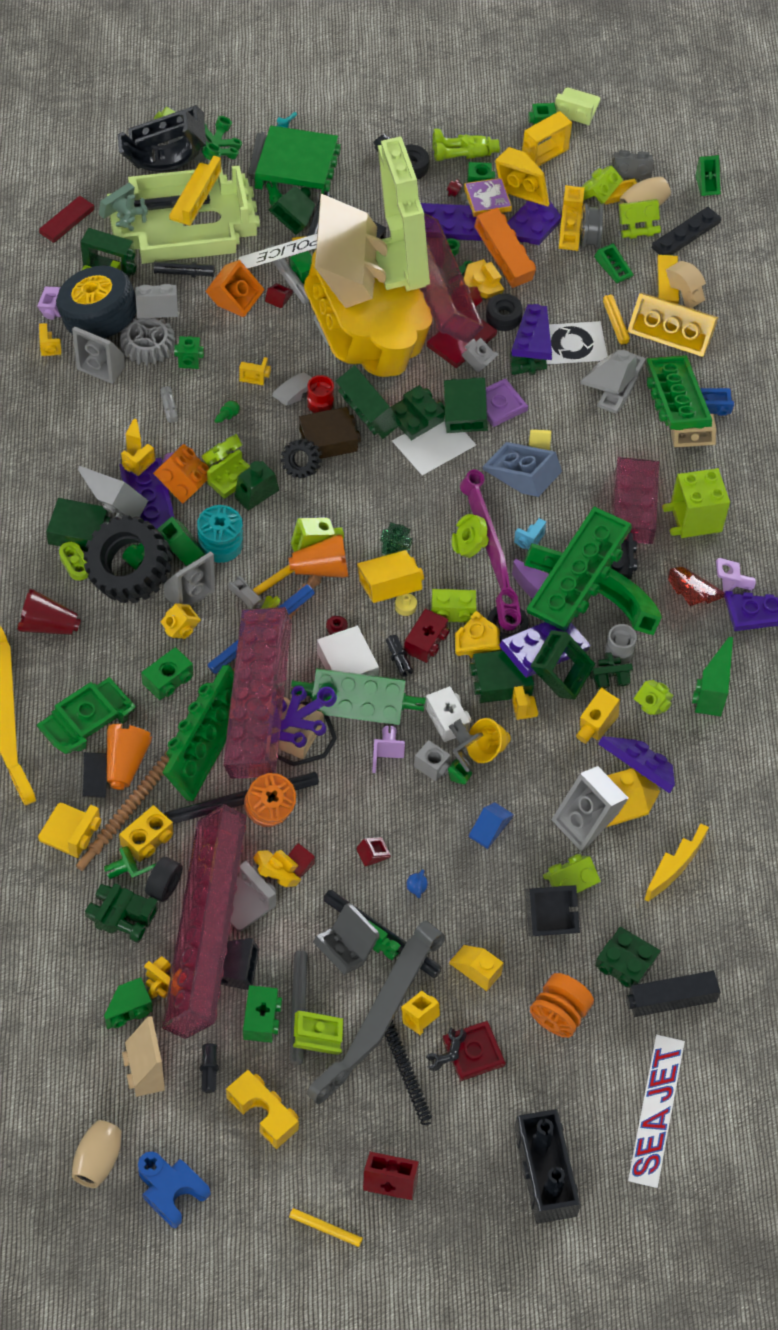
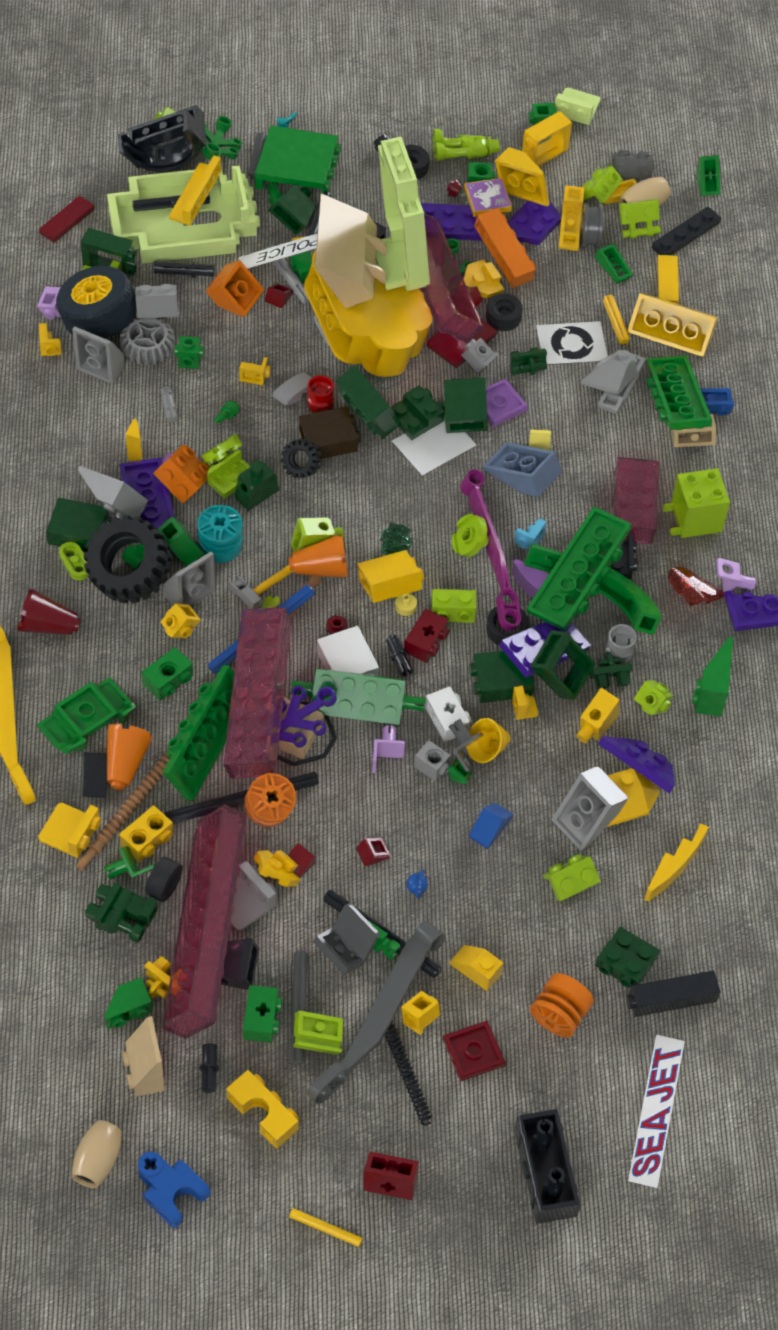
(123, 202): sand green piece -> none
(140, 461): yellow bracket -> none
(453, 1053): black arm -> none
(477, 636): yellow plate -> none
(533, 334): dark purple wing -> none
(549, 910): black piece -> none
(688, 280): tan brick -> none

